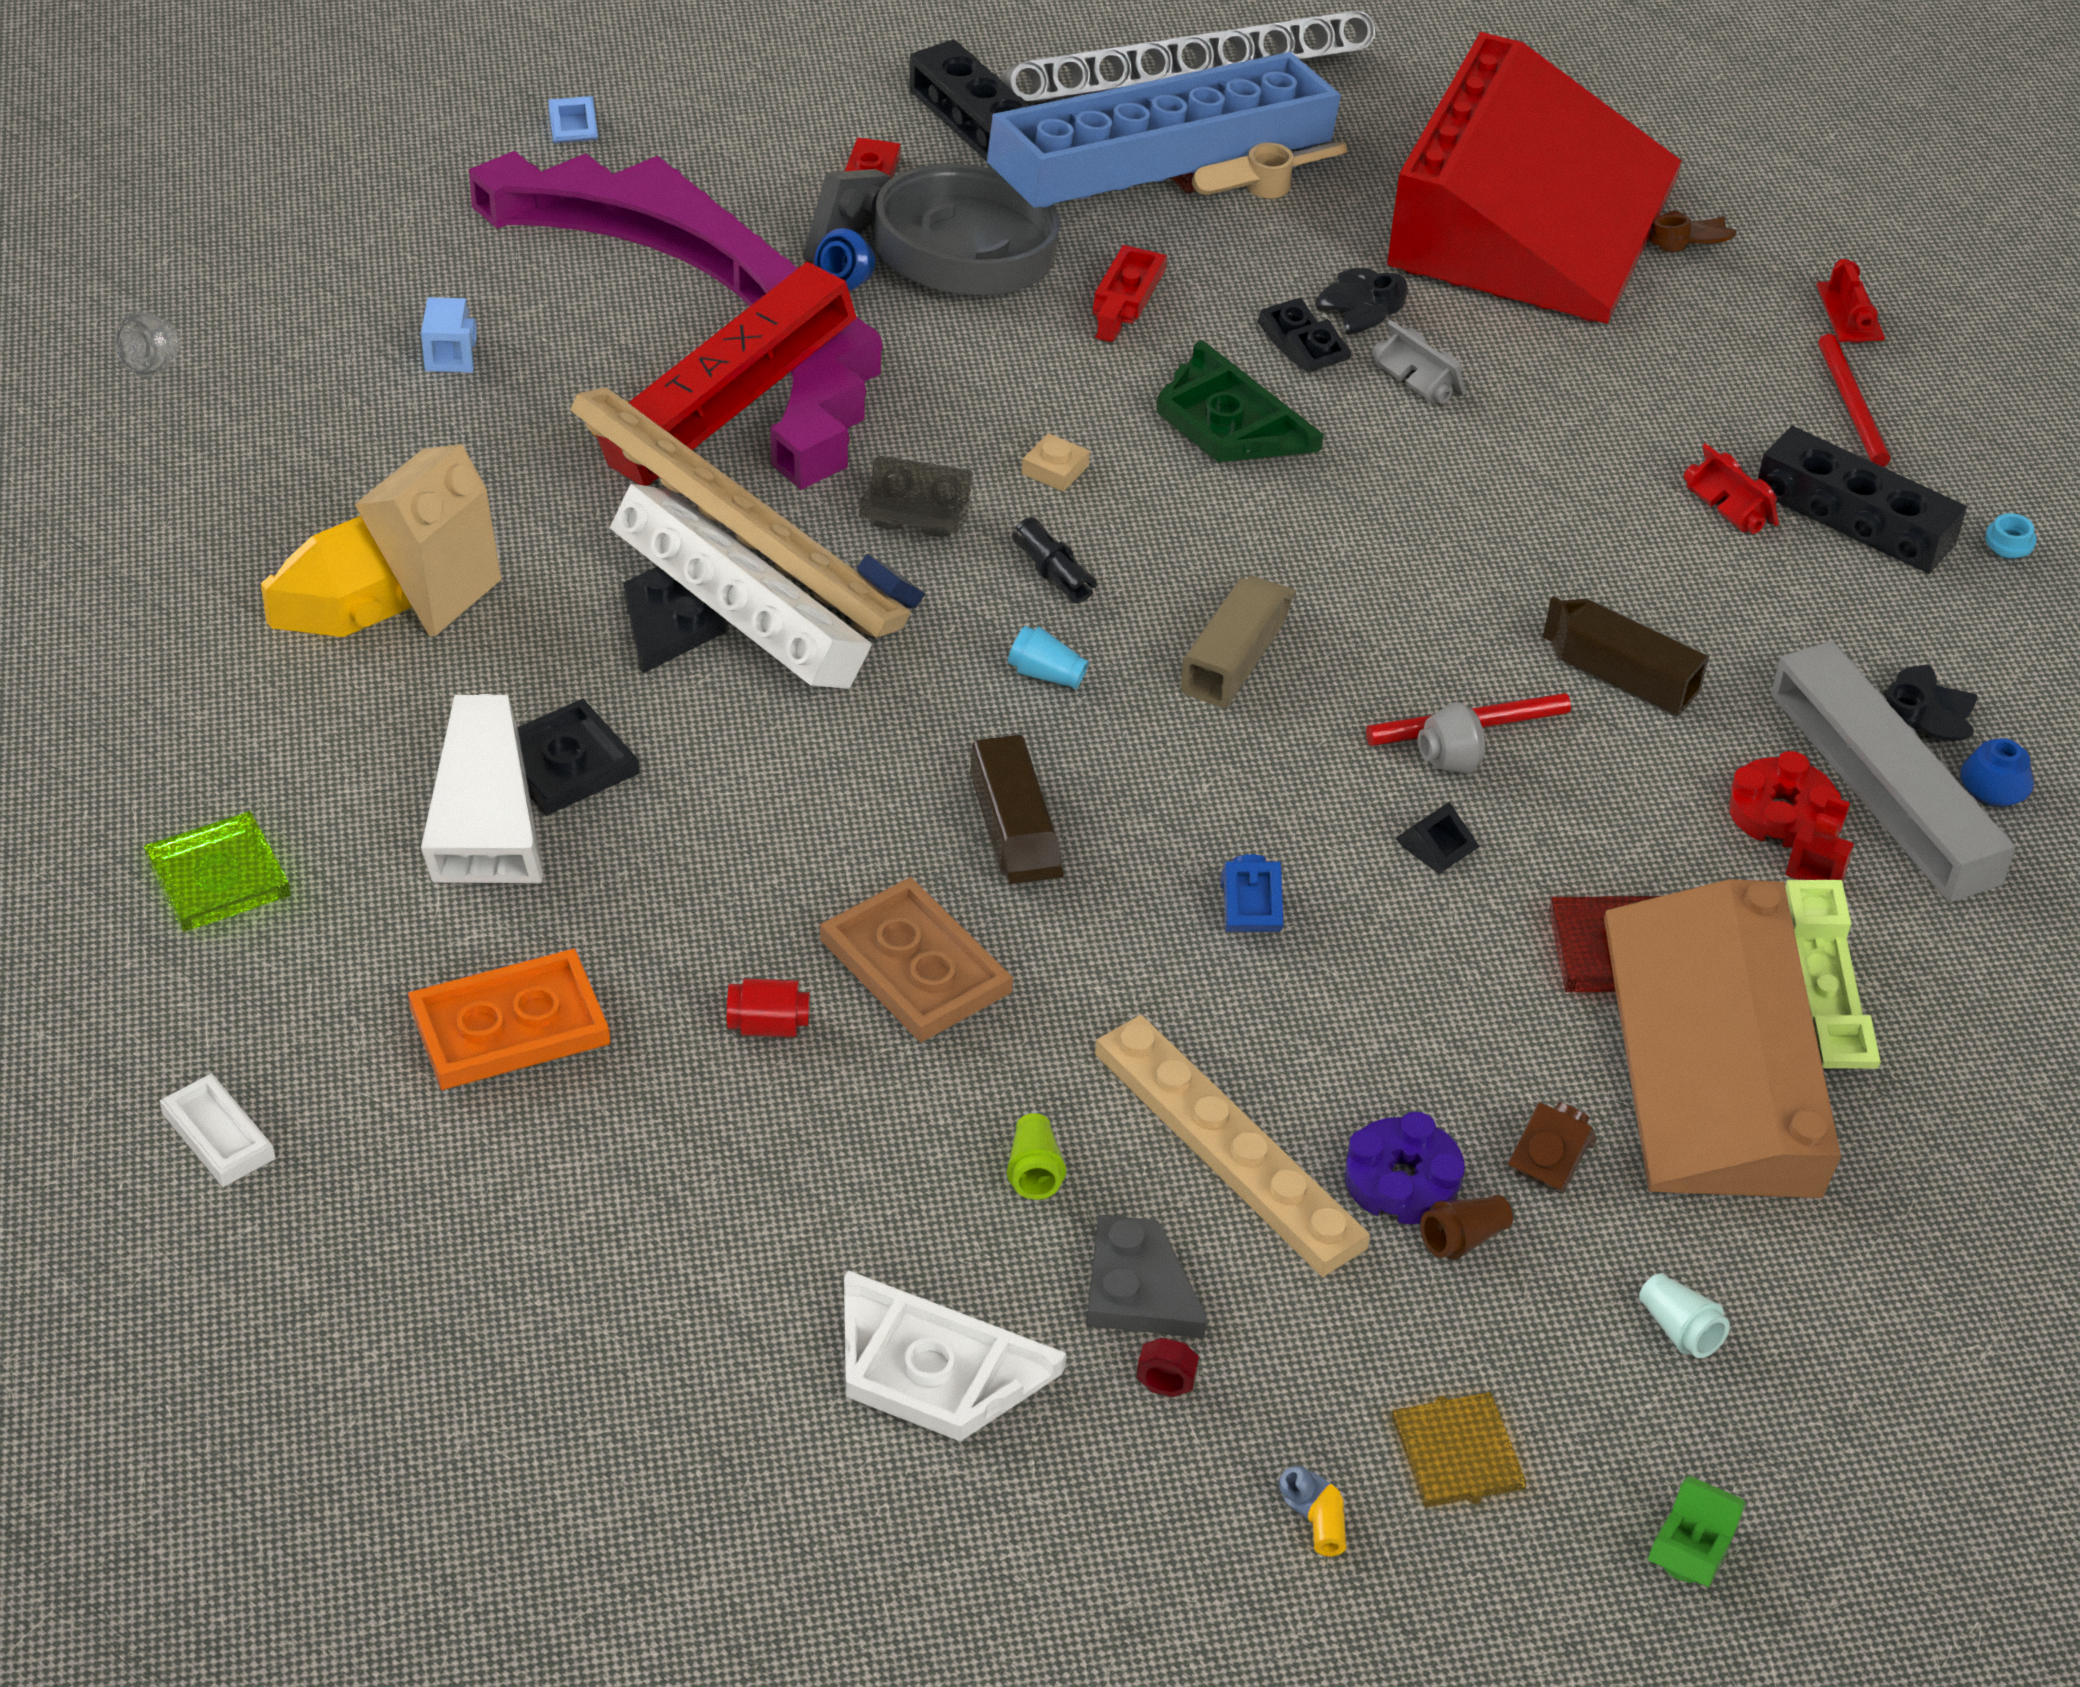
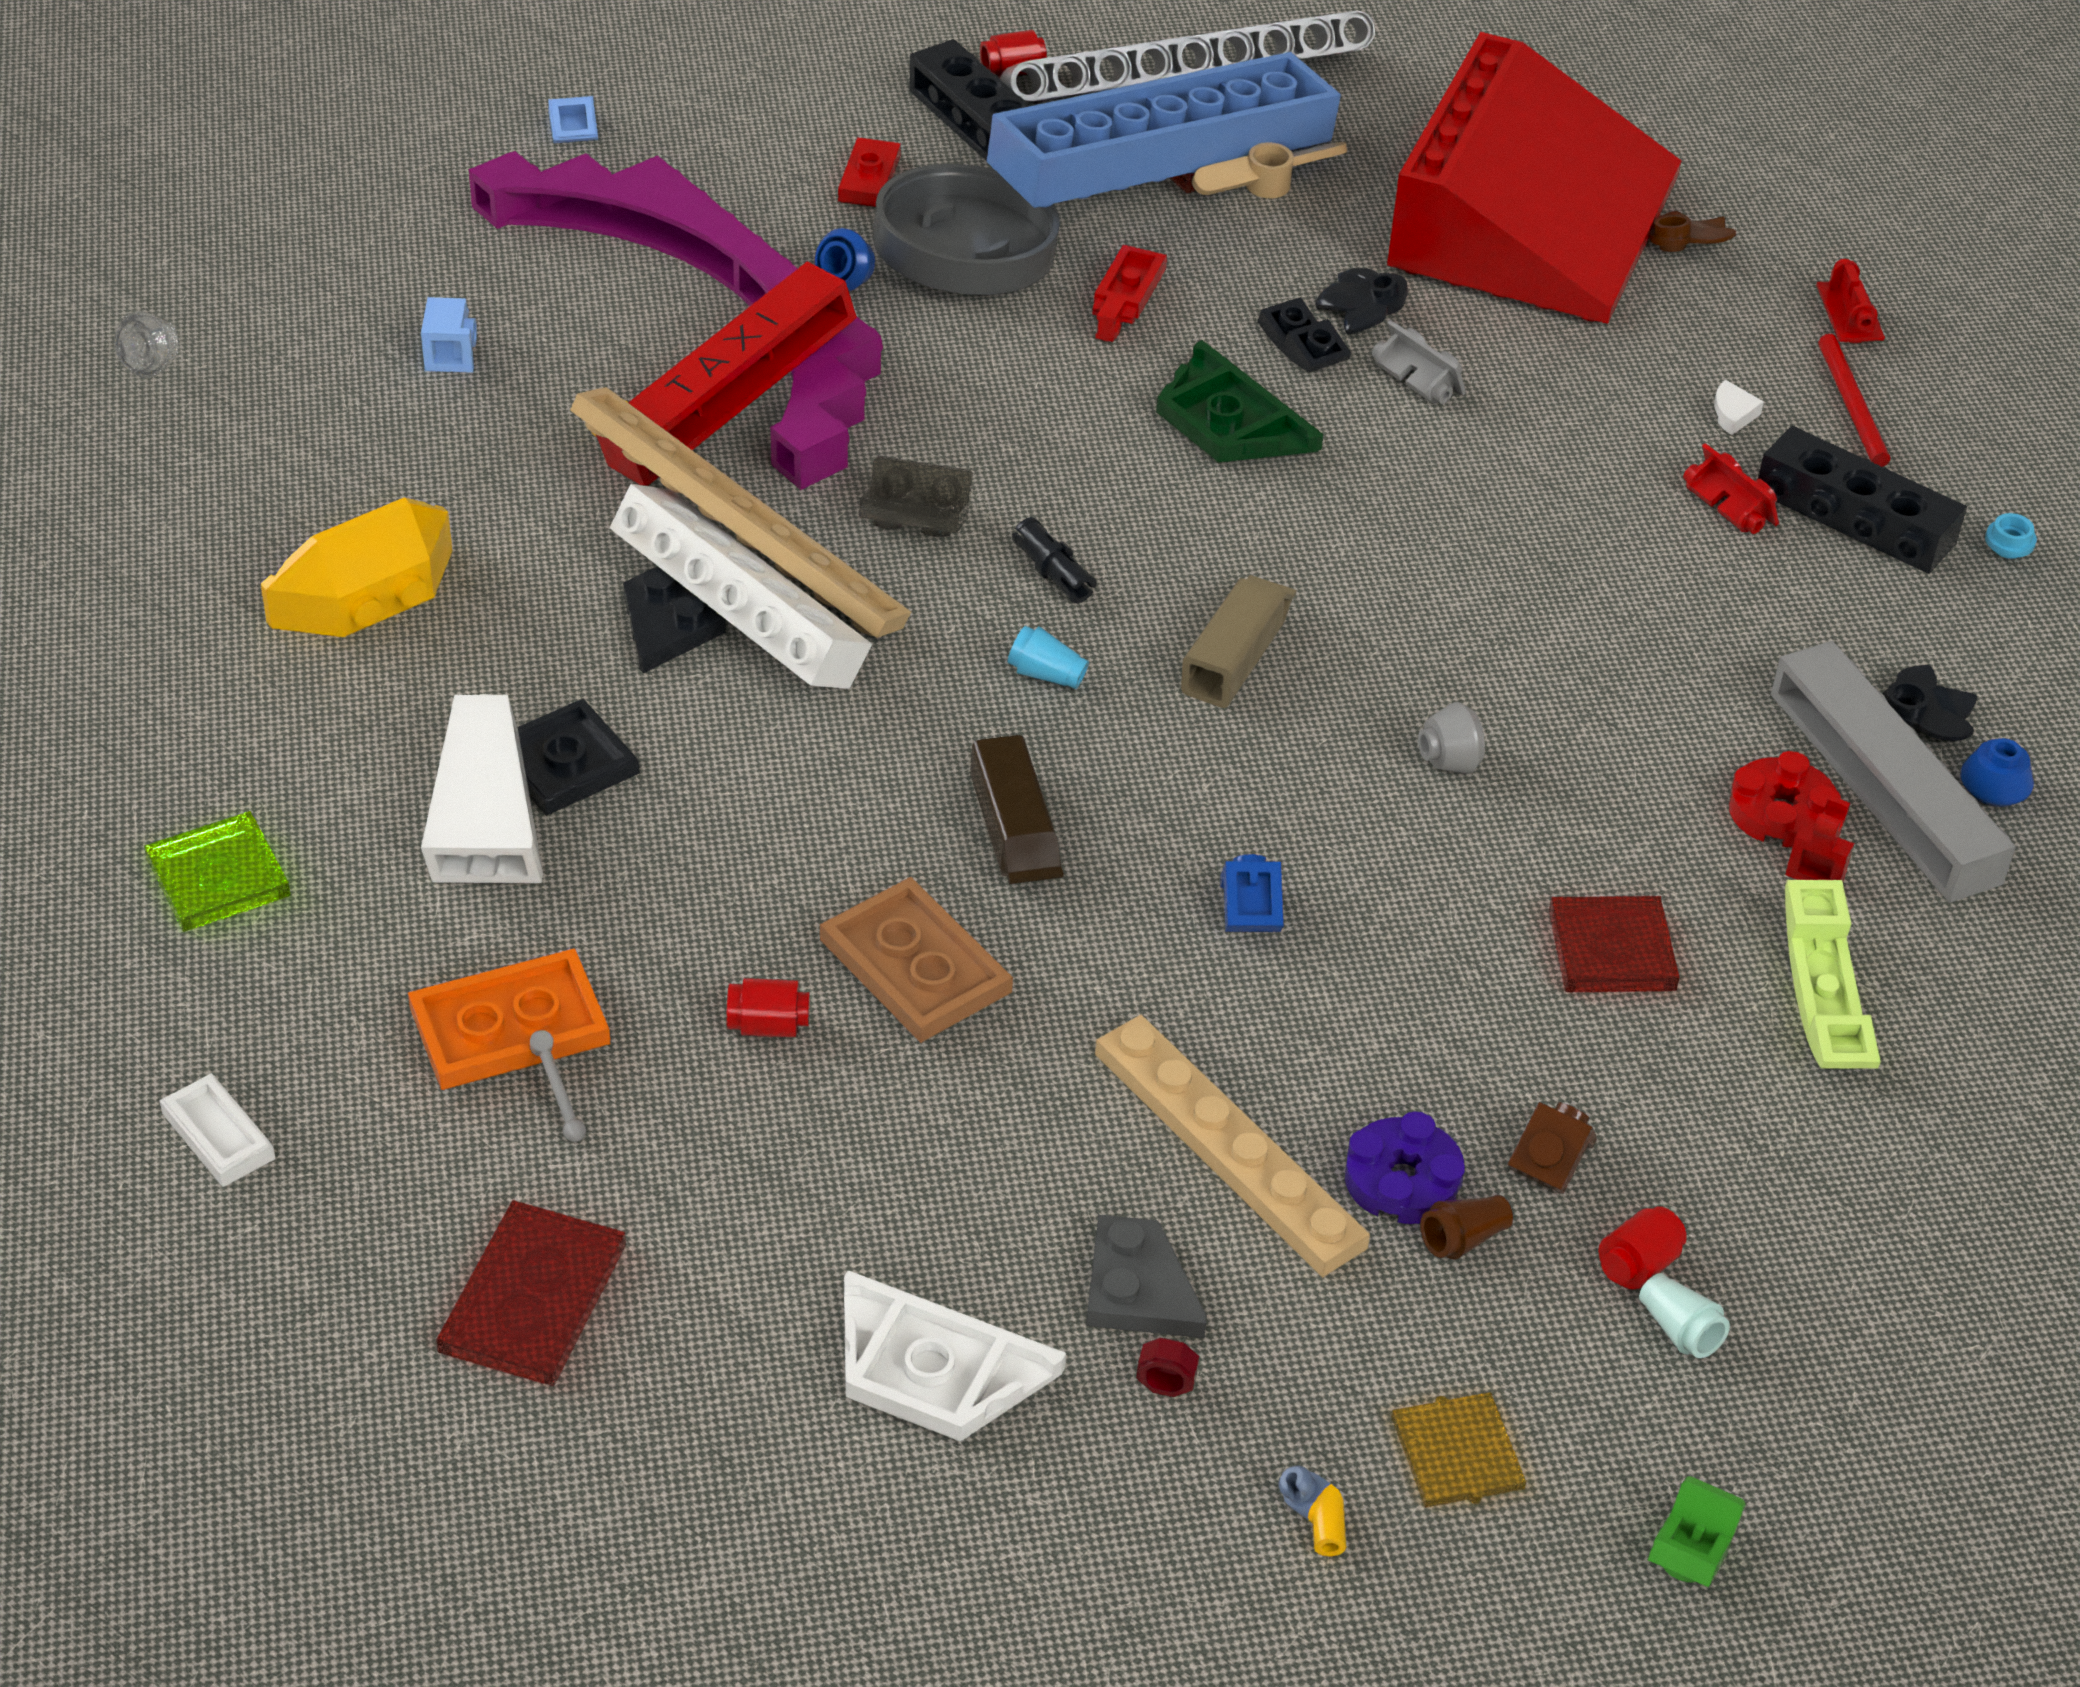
(435, 533): tan slope -> none
(532, 1293): none -> clear red tile
(541, 1045): none -> light grey hinge
(844, 202): dark grey wing -> none
(890, 581): dark blue tile -> none
(1011, 49): none -> red brick
(1035, 1159): lime cone -> none
(1055, 462): tan plate -> none
(1439, 839): black slope -> none
(1488, 715): red bar -> none
(1625, 653): dark brown piece -> none
(1642, 1247): none -> red brick
(1722, 1043): medium nougat slope -> none
(1735, 407): none -> white tile

